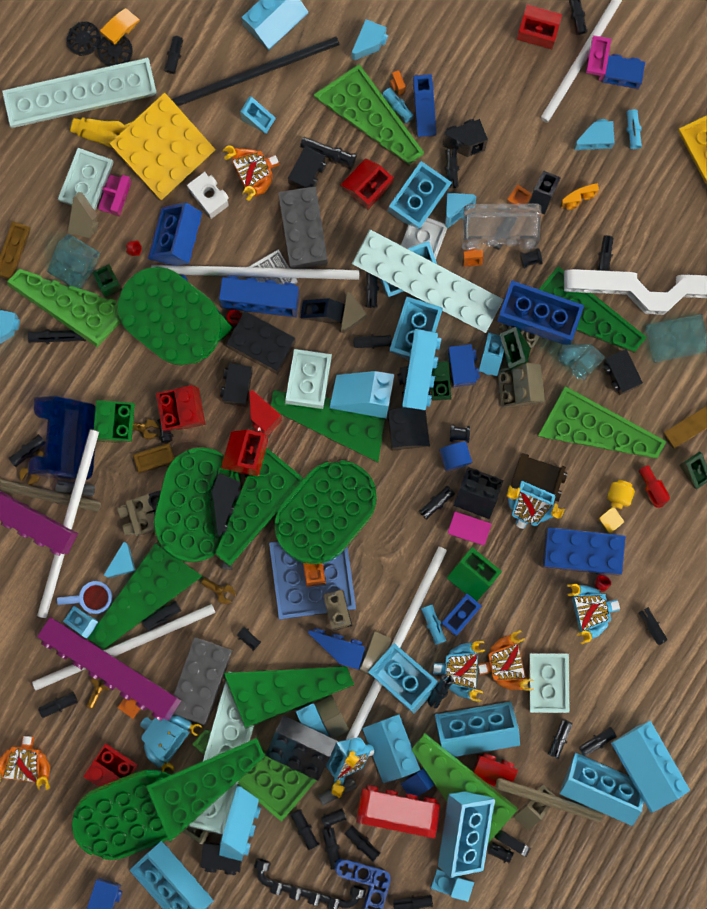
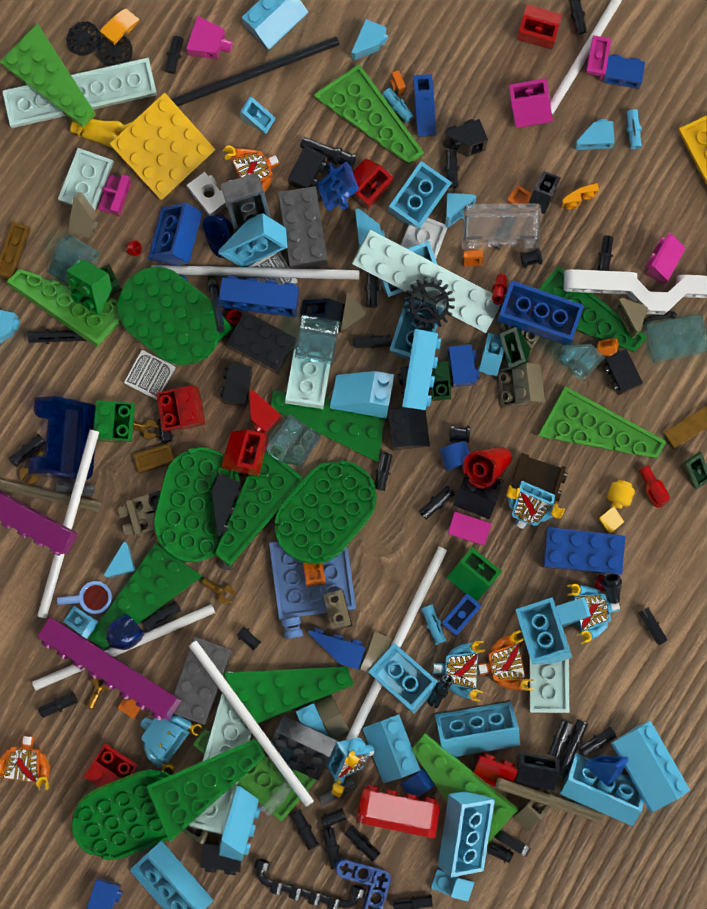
(43, 71): none -> bright green wing
(89, 286): none -> green slope
(124, 633): none -> clear blue piece
(149, 374): none -> tile
(207, 40): none -> dark pink torso
(213, 289): none -> black bar
(218, 232): none -> clear blue piece
(244, 199): none -> flat silver brick
(251, 723): none -> white piece
(255, 241): none -> medium azure slope
(278, 797): none -> clear pin
(292, 442): none -> clear light blue slope
(292, 632): none -> medium blue wheel
(317, 339): none -> clear light blue slope
(337, 186): none -> blue plate
(363, 225): none -> medium azure slope
(383, 471): none -> black axle
(444, 295): none -> black gear
(486, 466): none -> red cone
(499, 289): none -> red pin
(531, 103): none -> dark pink slope
(537, 771): none -> black slope
(543, 632): none -> medium azure slope
(572, 746): none -> black pin
(573, 611): none -> medium azure slope
(607, 767): none -> blue slope
(608, 347): none -> orange plate
(612, 585): none -> black cone
(631, 314): none -> dark tan slope
(662, 264): none -> dark pink slope
(672, 315): none -> black hinge

